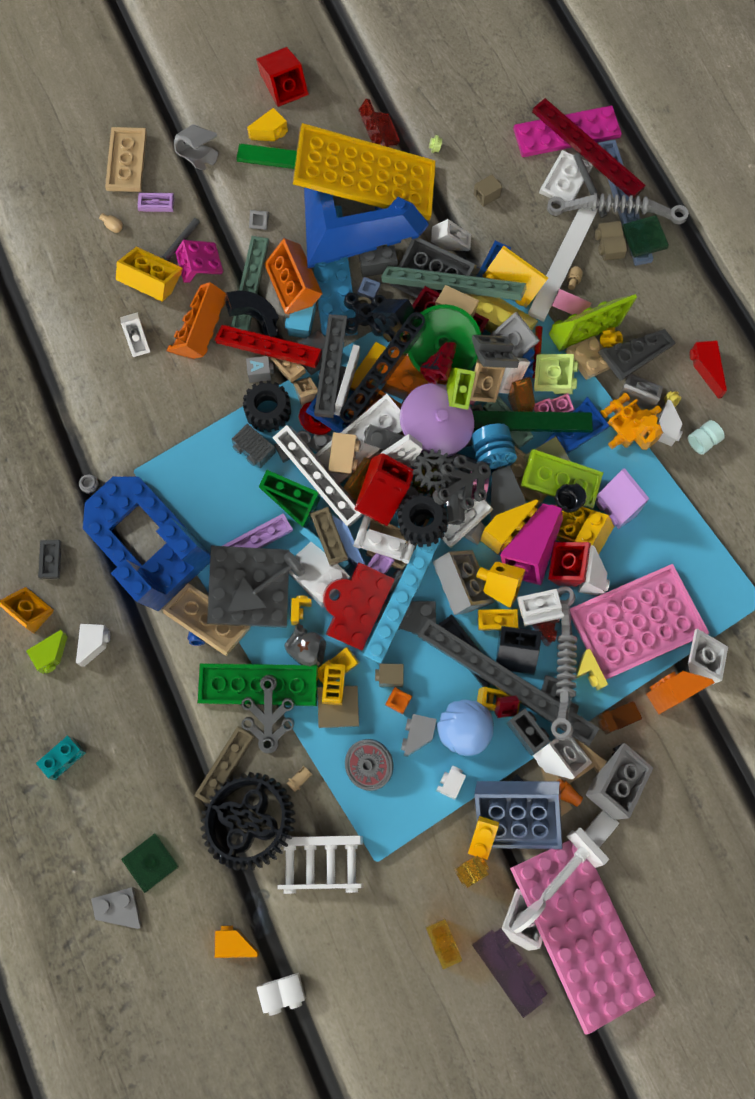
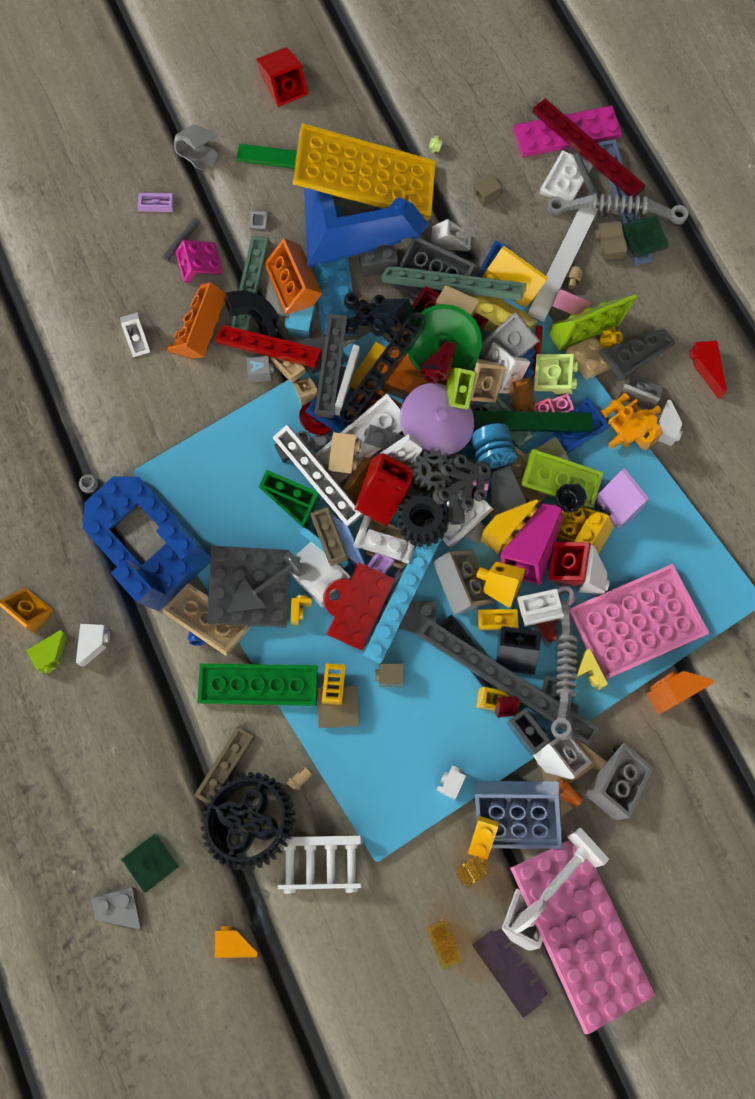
(49, 559): dark grey plate -> none
(60, 758): teal brick -> none
(111, 223): tan cylinder -> none
(126, 159): tan plate -> none
(148, 273): yellow slope -> none
(253, 446): dark grey brick -> none
(262, 393): black tyre -> none
(263, 534): lavender plate -> none
(267, 717): dark grey plant -> none
(268, 127): yellow slope -> none
(281, 993): white brick -> none
(306, 647): dark grey piece -> none
(345, 657): yellow slope -> none
(368, 288): sand blue plate -> none
(369, 764): dark grey shield -> none
(378, 125): clear red bracket -> none
(398, 700): orange tile -> none
(420, 733): light grey slope -> none
(466, 727): light blue piece -> none
(495, 351): dark grey slope -> none
(601, 828): white slope -> none
(619, 717): reddish brown bracket -> none
(674, 397): light yellow plate -> none
(706, 437): light aqua wheel -> none
(707, 656): white slope -> none

